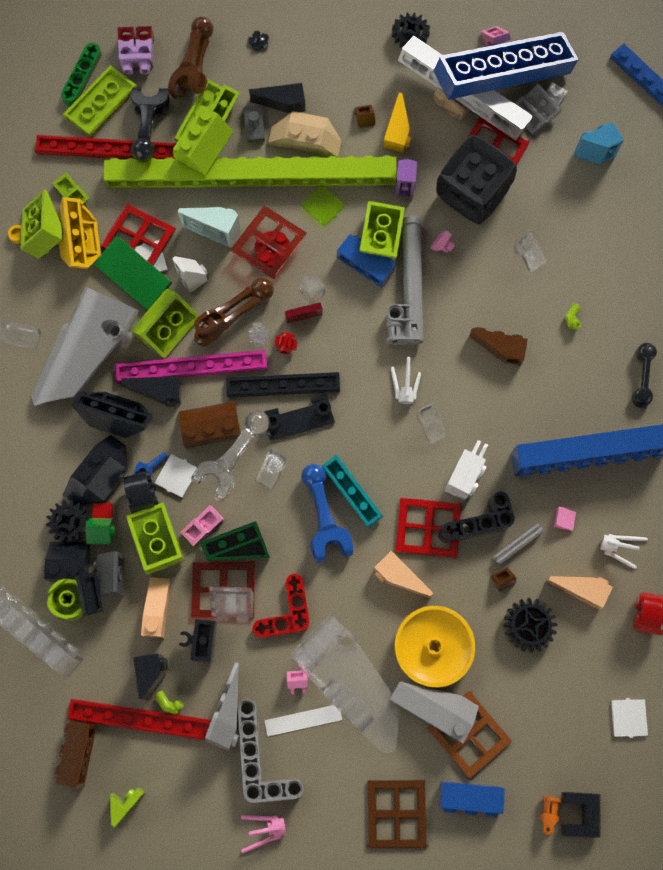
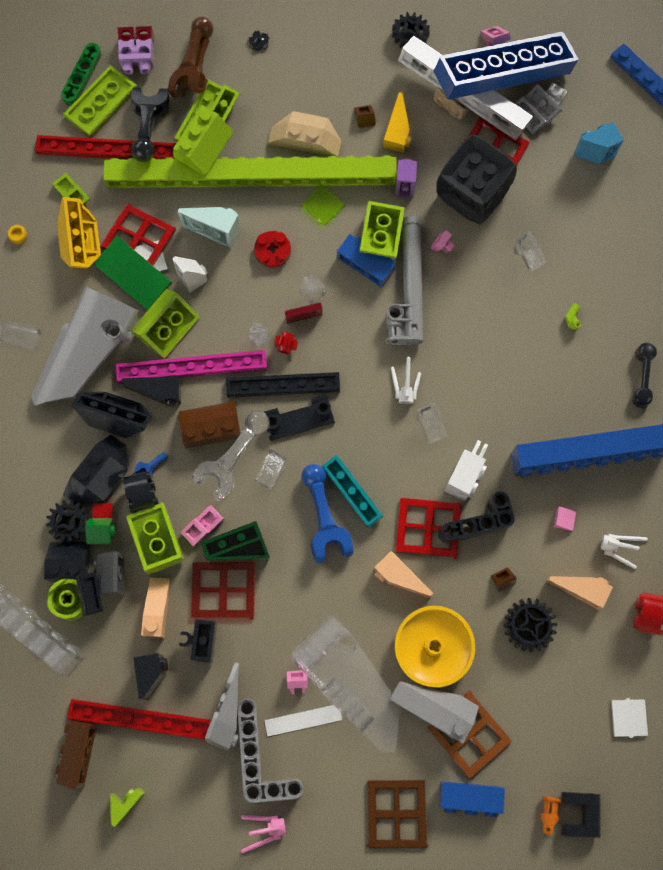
(40, 226): lime slope -> none
(168, 706): lime arm -> none
(176, 476): white piece -> none
(215, 319): reddish brown piece -> none
(231, 603): clear slope -> none
(254, 124): dark grey tile -> none
(268, 241): clear red window -> none
(282, 97): black slope -> none
(289, 619): red beam -> none
(504, 347): reddish brown slope -> none
(518, 544): light grey axle -> none

